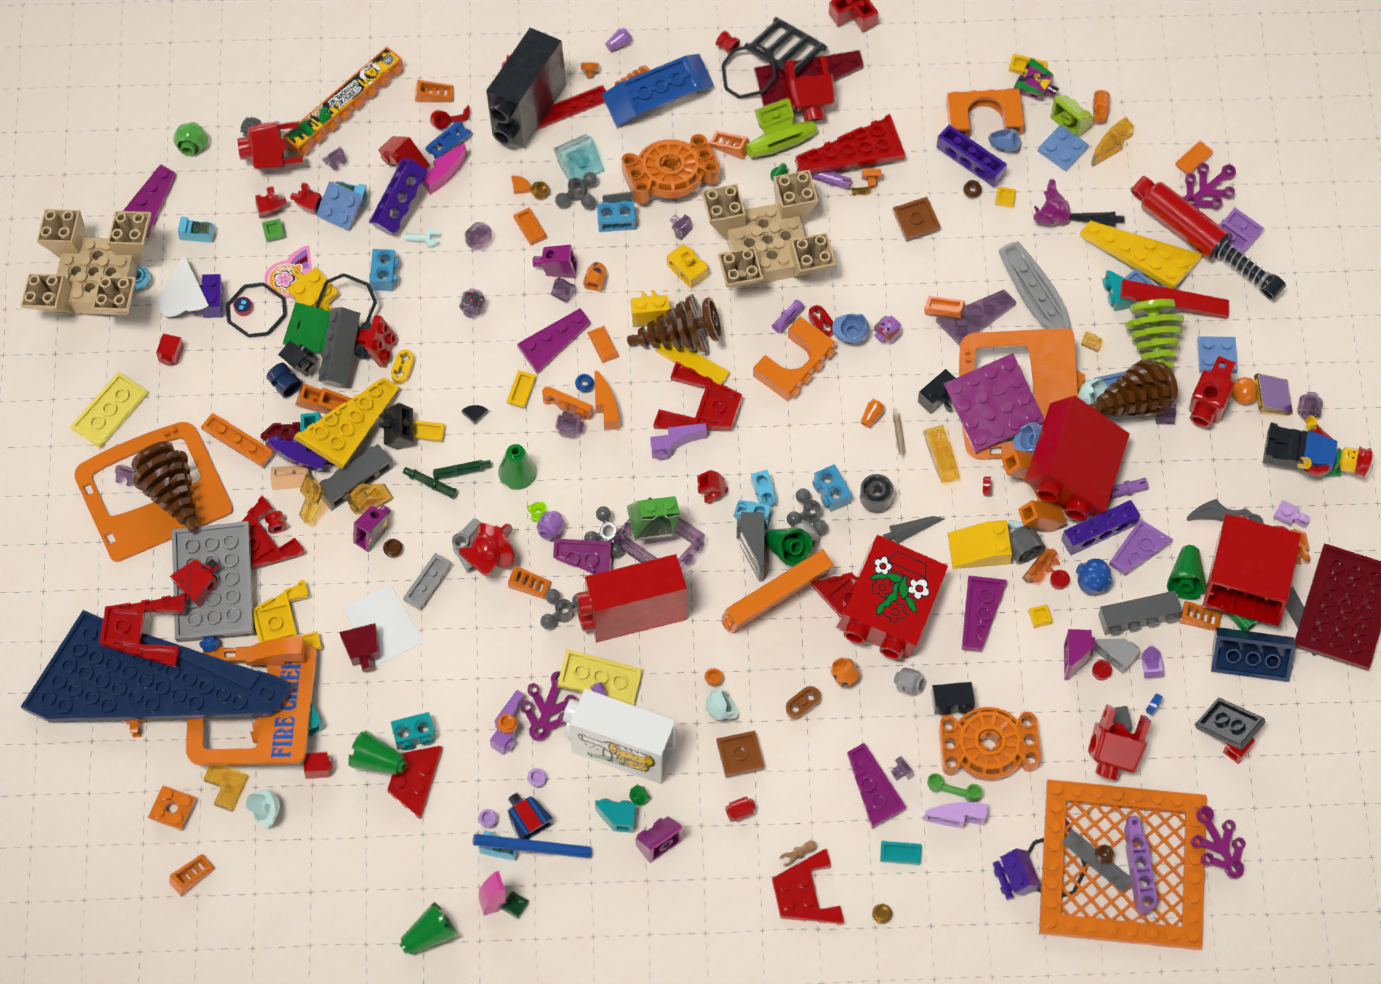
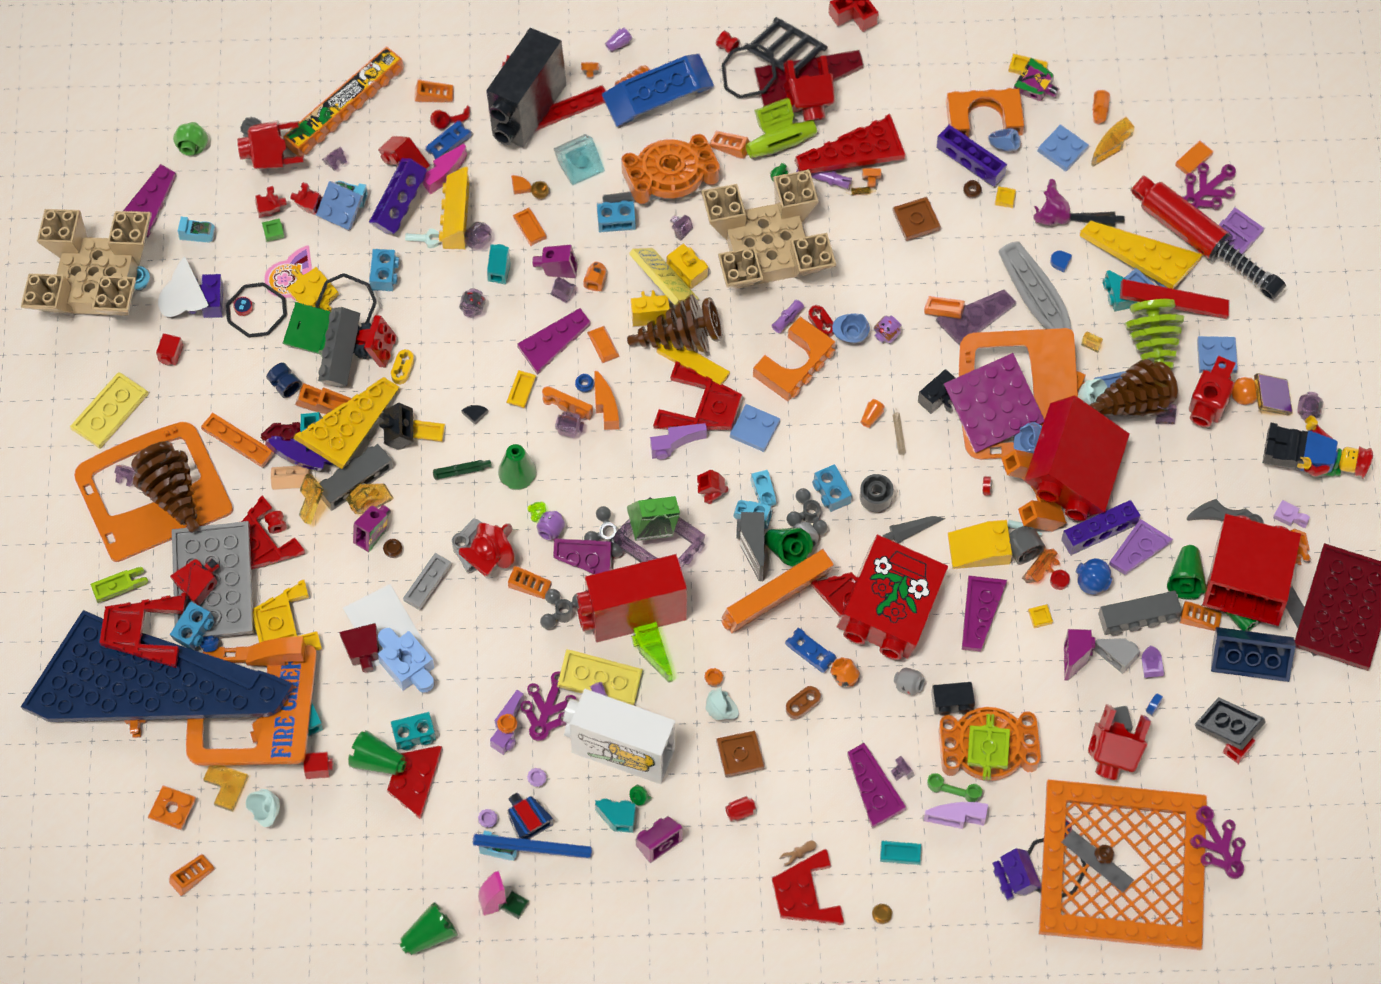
(118, 584): none -> lime hinge
(187, 624): none -> dark azure brick
(299, 357): black brick -> none
(405, 660): none -> light blue brick
(435, 484): dark green piece -> none
(455, 210): none -> yellow slope
(498, 264): none -> teal slope
(587, 200): dark grey piece -> none
(651, 648): none -> clear neon green slope
(661, 274): none -> light yellow tile
(754, 427): none -> medium blue plate
(810, 650): none -> blue plate
(941, 453): clear yellow slope -> none
(988, 747): none -> lime plate
(1060, 260): none -> blue tile
(1071, 115): lime slope -> none
(1101, 670): red tile -> none
(1129, 487): medium lavender pin -> none
(1134, 833): medium lavender piece -> none

